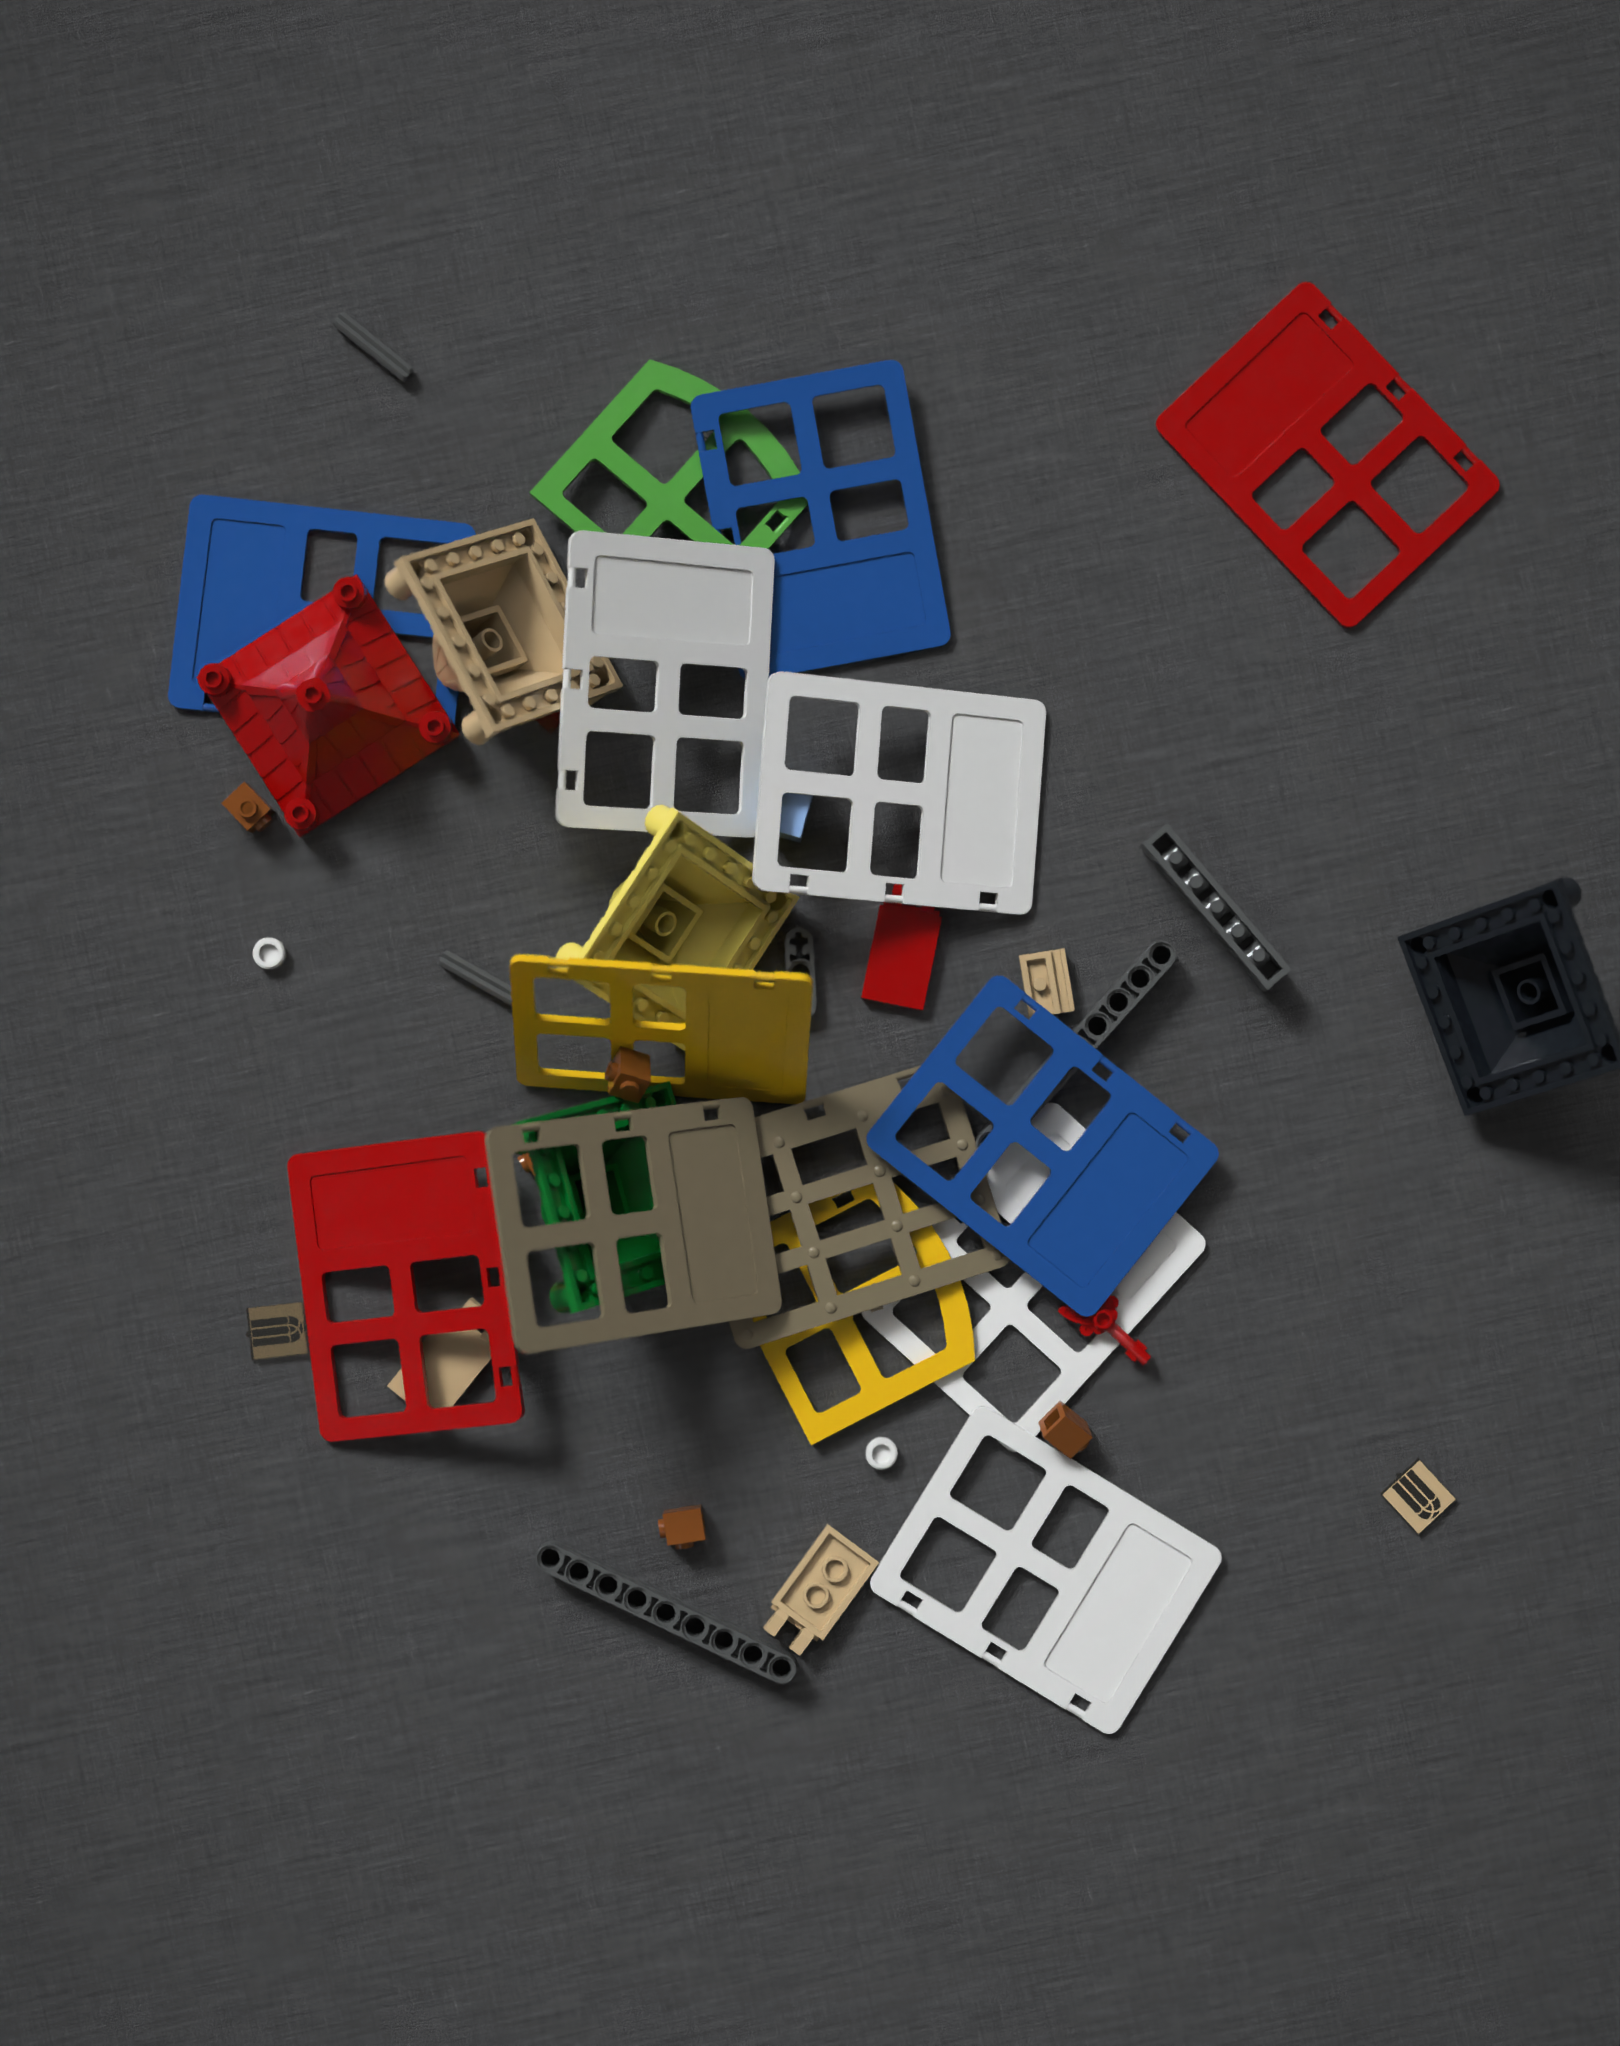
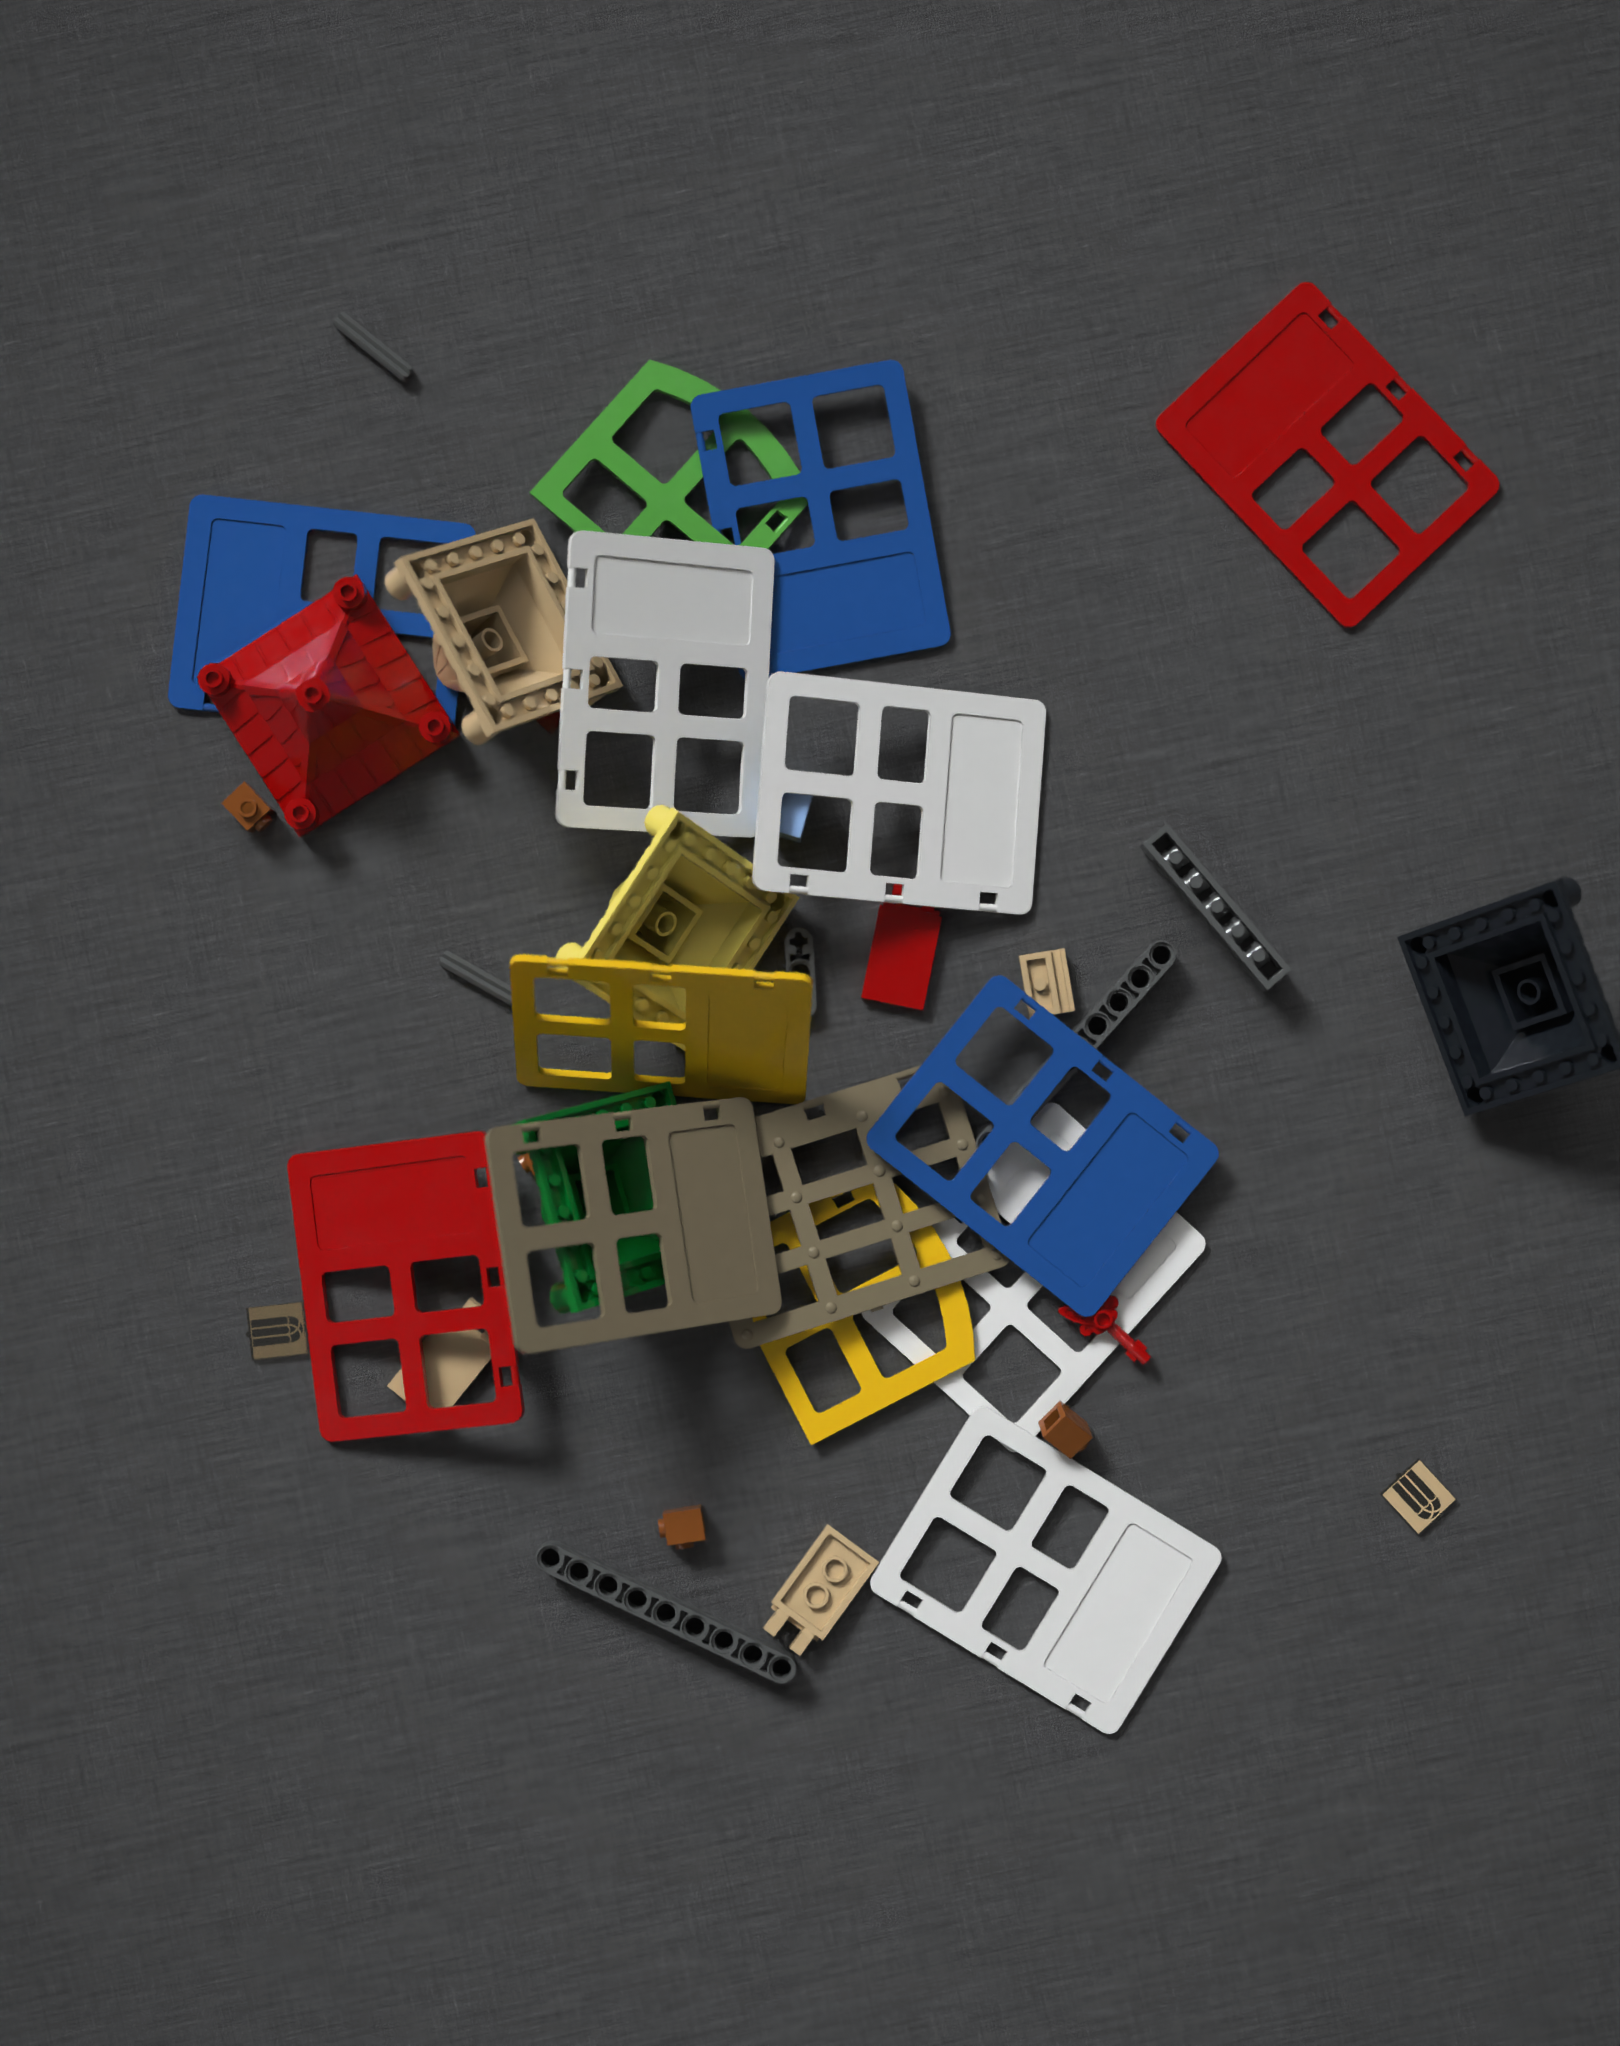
(269, 953): white tile -> none
(628, 1074): dark orange brick -> none
(881, 1453): white tile -> none

